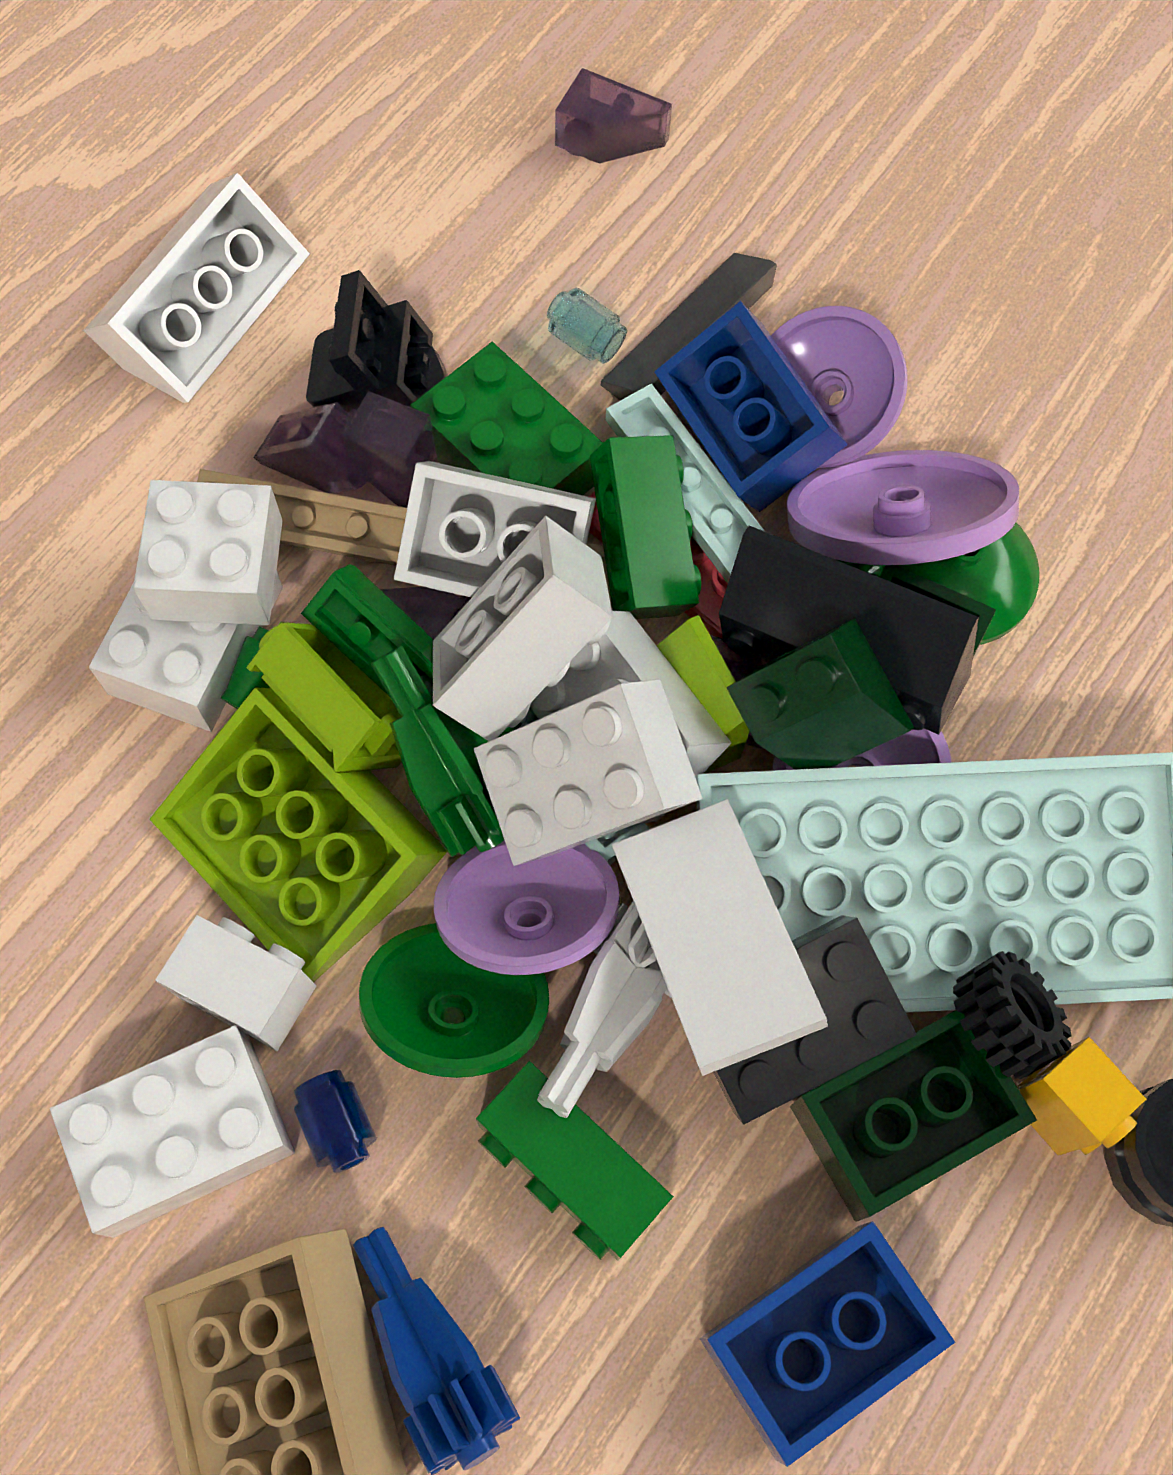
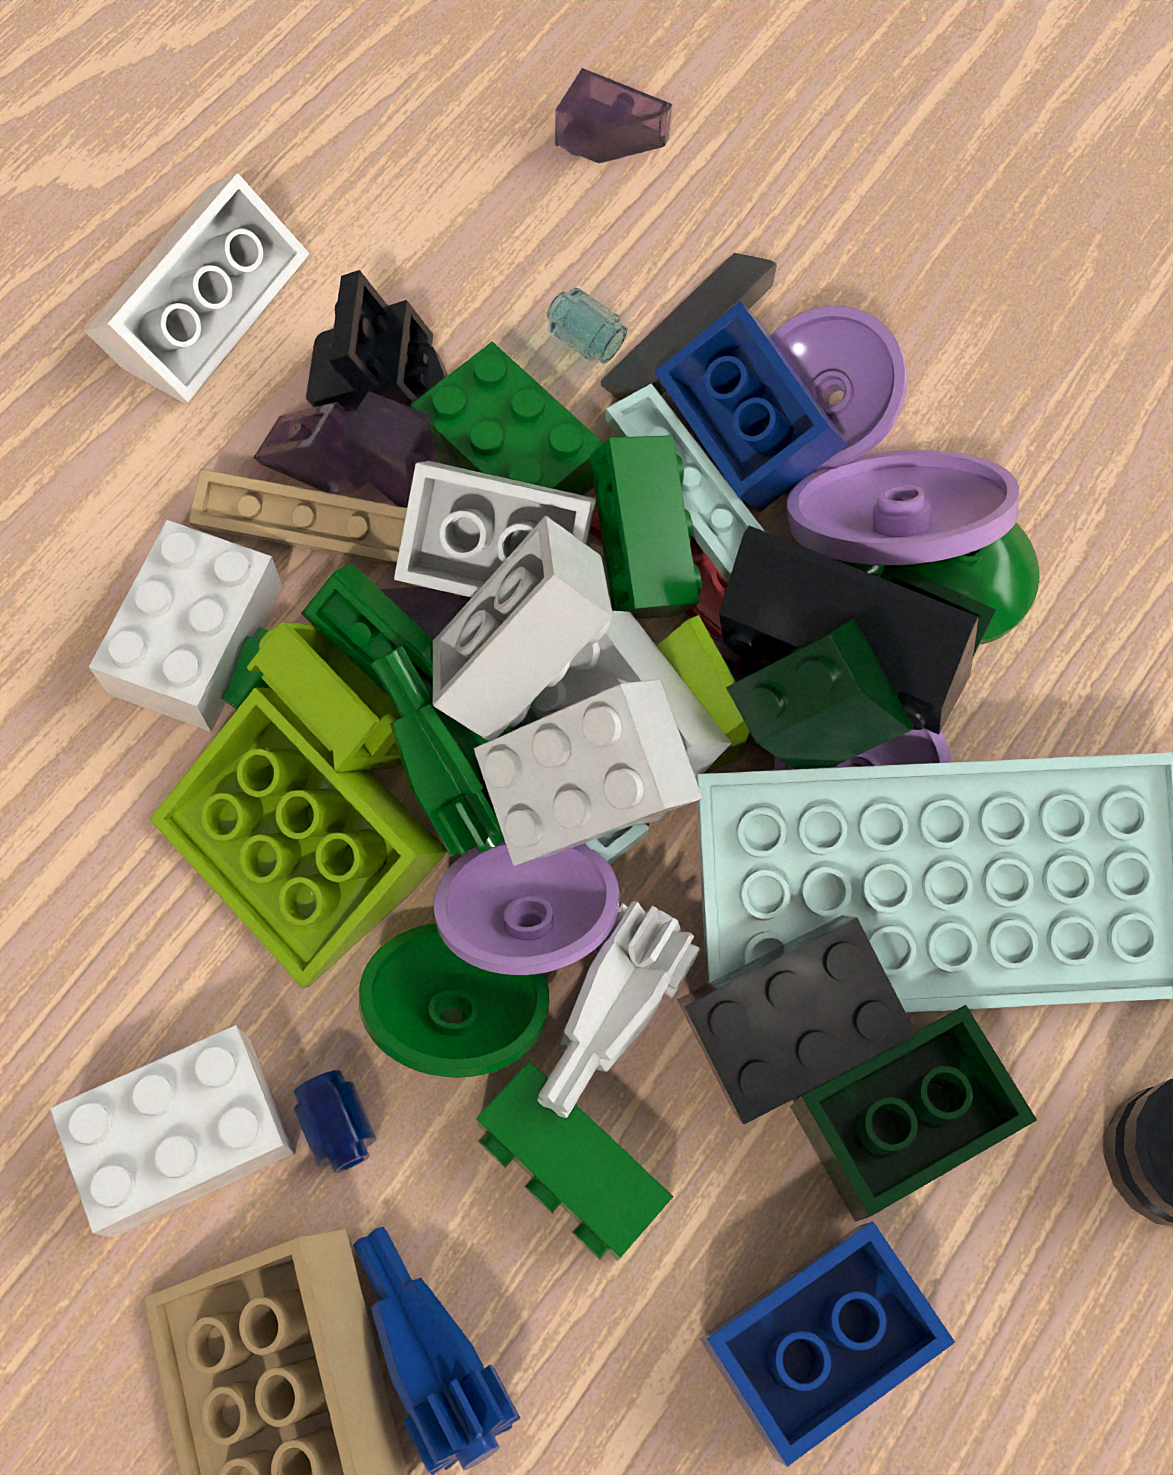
(209, 552): white brick -> none
(237, 980): white brick -> none
(718, 938): white tile -> none
(1011, 1015): black tyre -> none
(1081, 1100): yellow brick -> none

